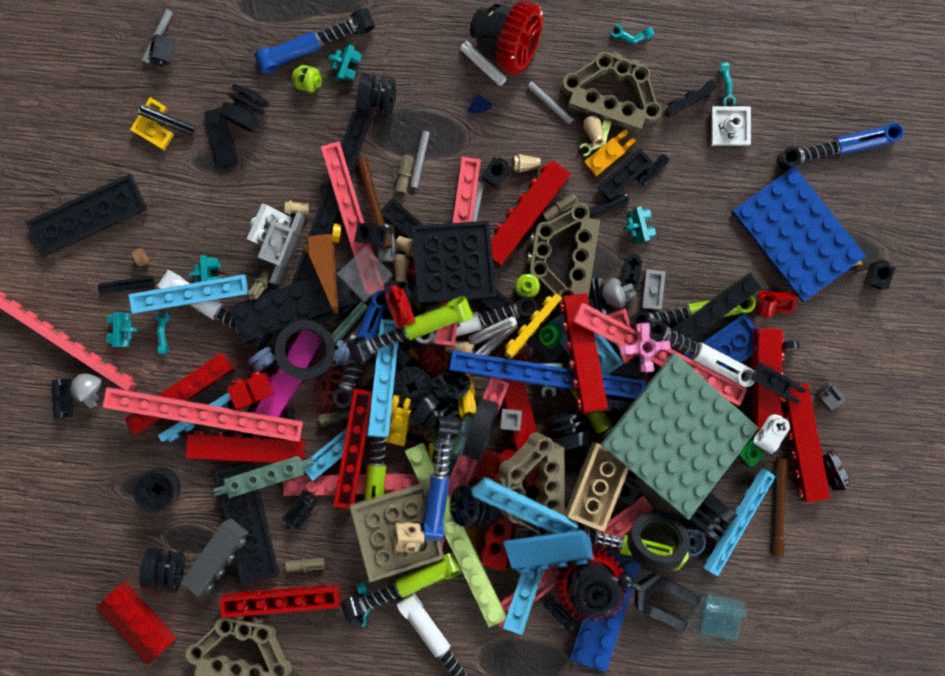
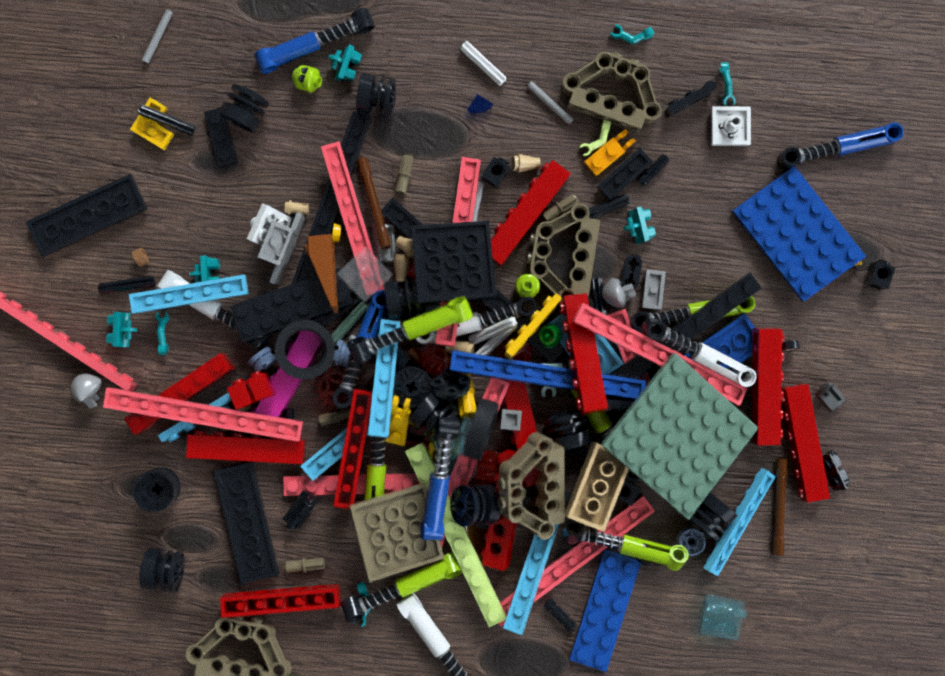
(61, 398): black hinge -> none
(136, 622): red slope -> none
(161, 50): black brick -> none
(215, 557): dark grey brick -> none
(259, 285): dark tan axle -> none
(264, 476): sand green plate -> none
(370, 234): black brick -> none
(399, 307): red hinge -> none
(407, 537): tan brick -> none
(419, 159): light grey bar -> none
(508, 33): red piece -> none
(523, 507): medium azure plate -> none
(549, 551): dark azure slope -> none
(591, 588): black piece -> none
(593, 128): tan cone -> none
(644, 590): black piece -> none
(652, 346): bright pink pin -> none
(653, 561): black tyre -> none
(750, 454): green brick -> none
(770, 435): white piece -> none
(771, 302): red plate -> none
(776, 382): black hinge -> none

